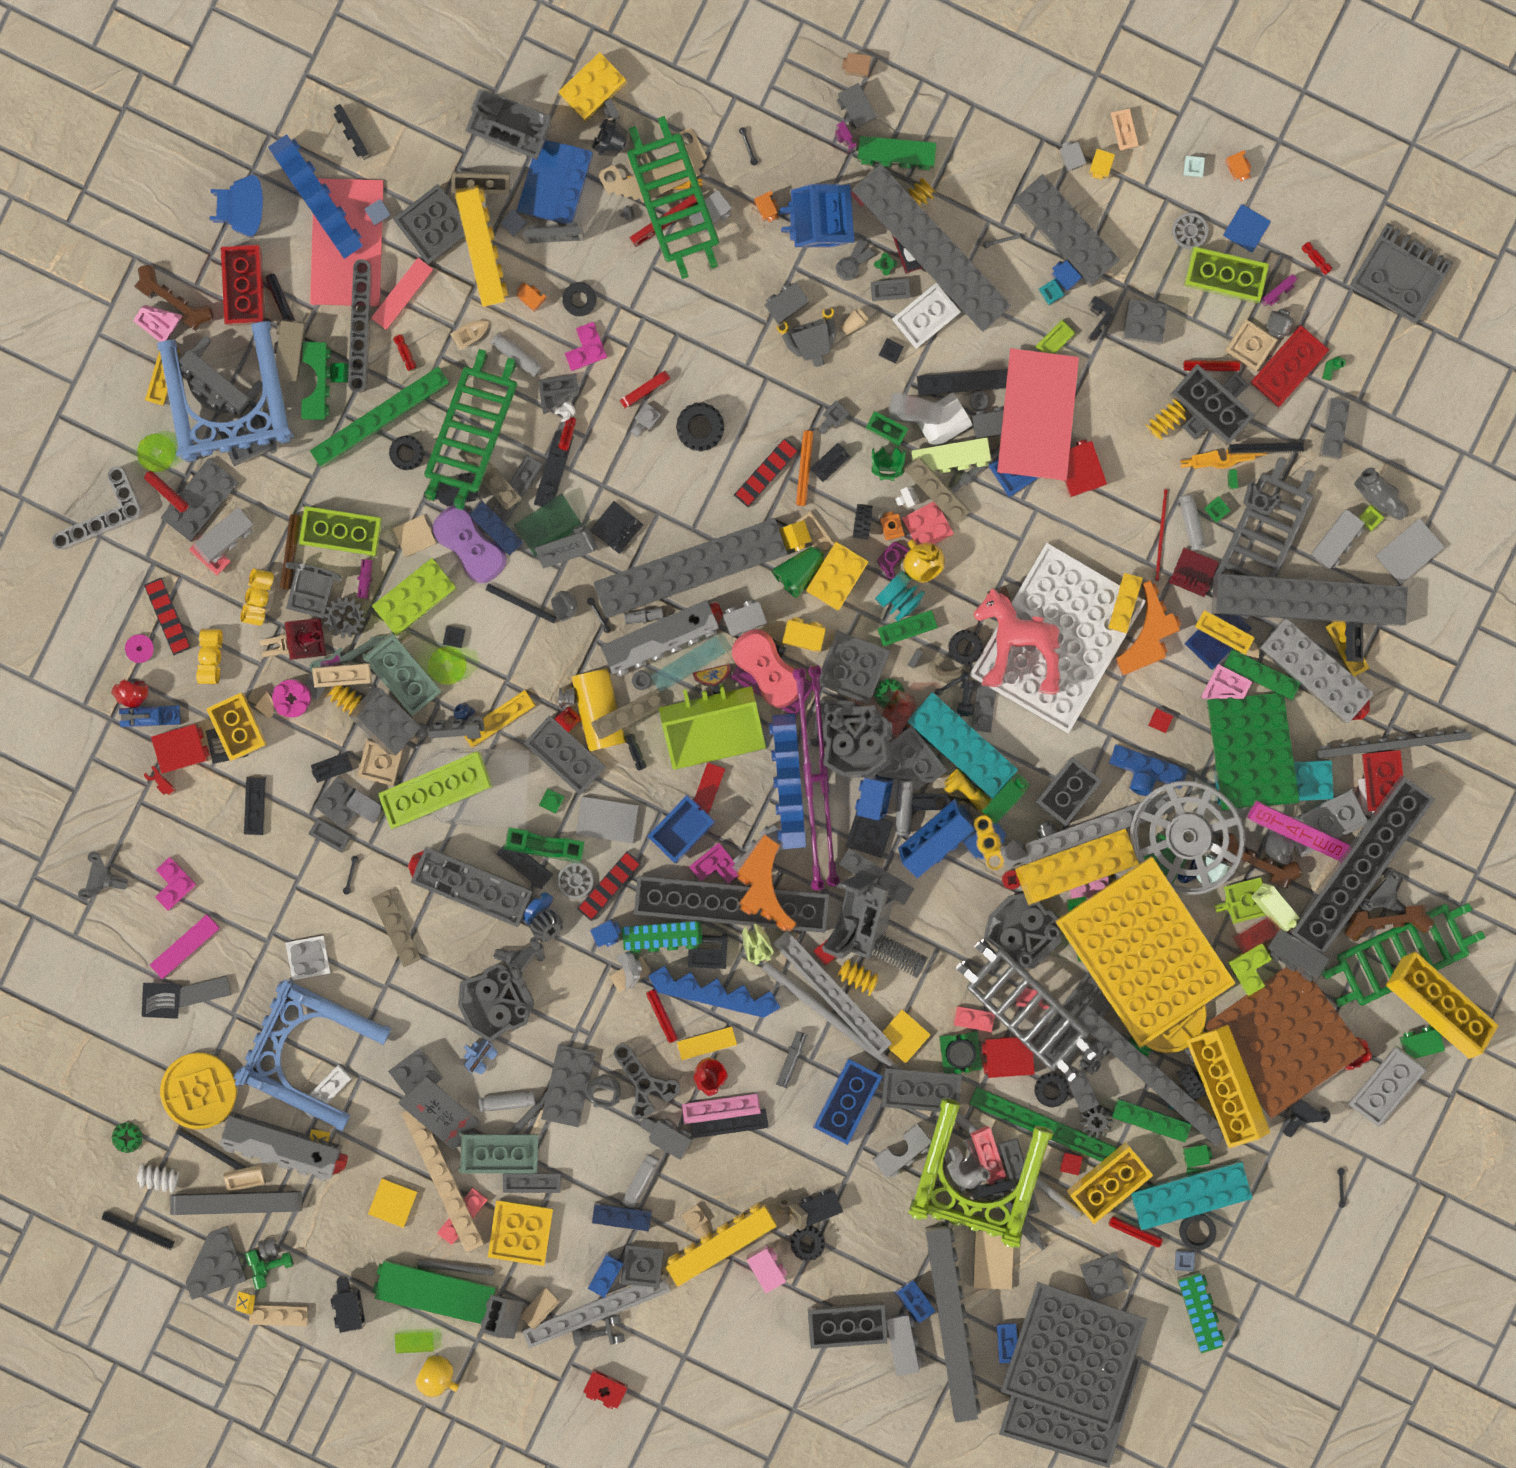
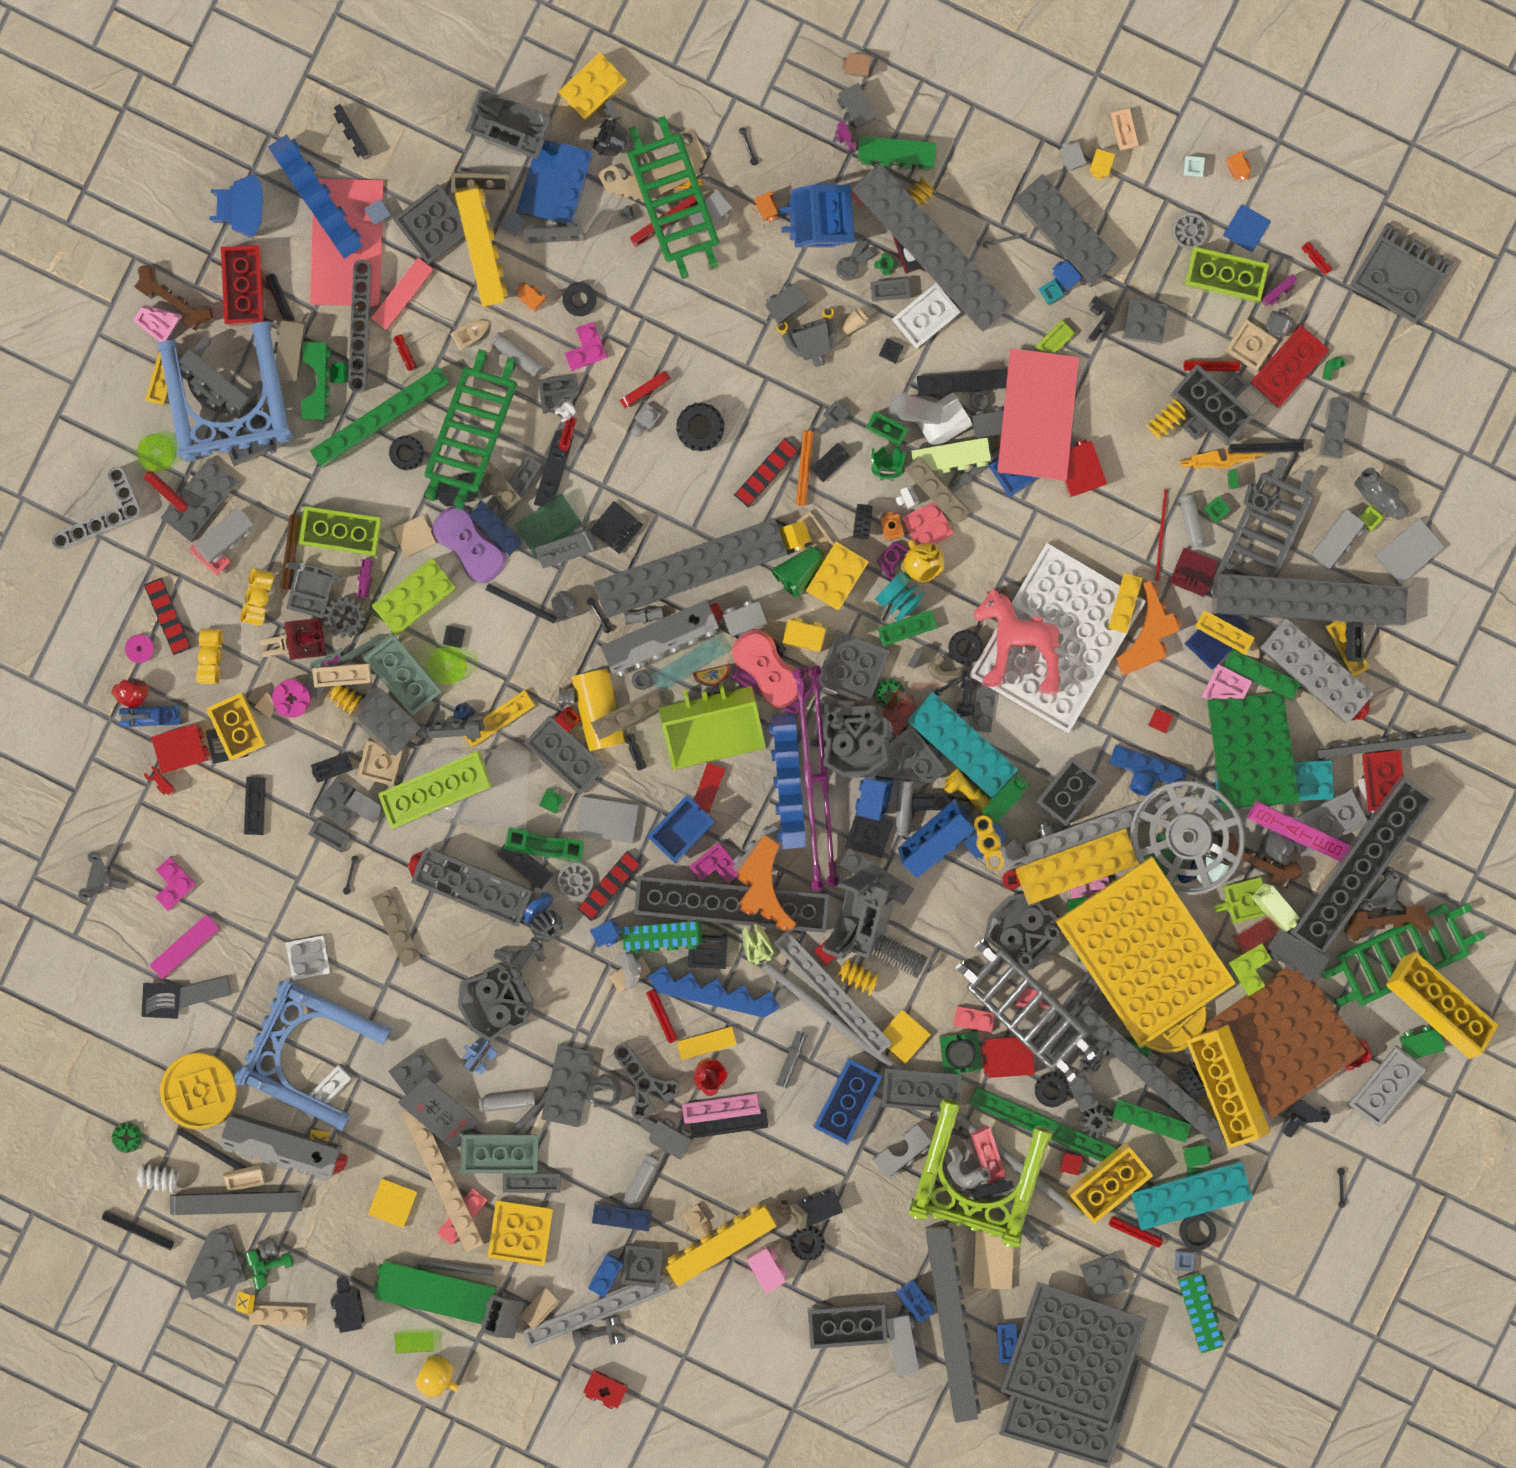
(1014, 1163): dark grey tile -> none

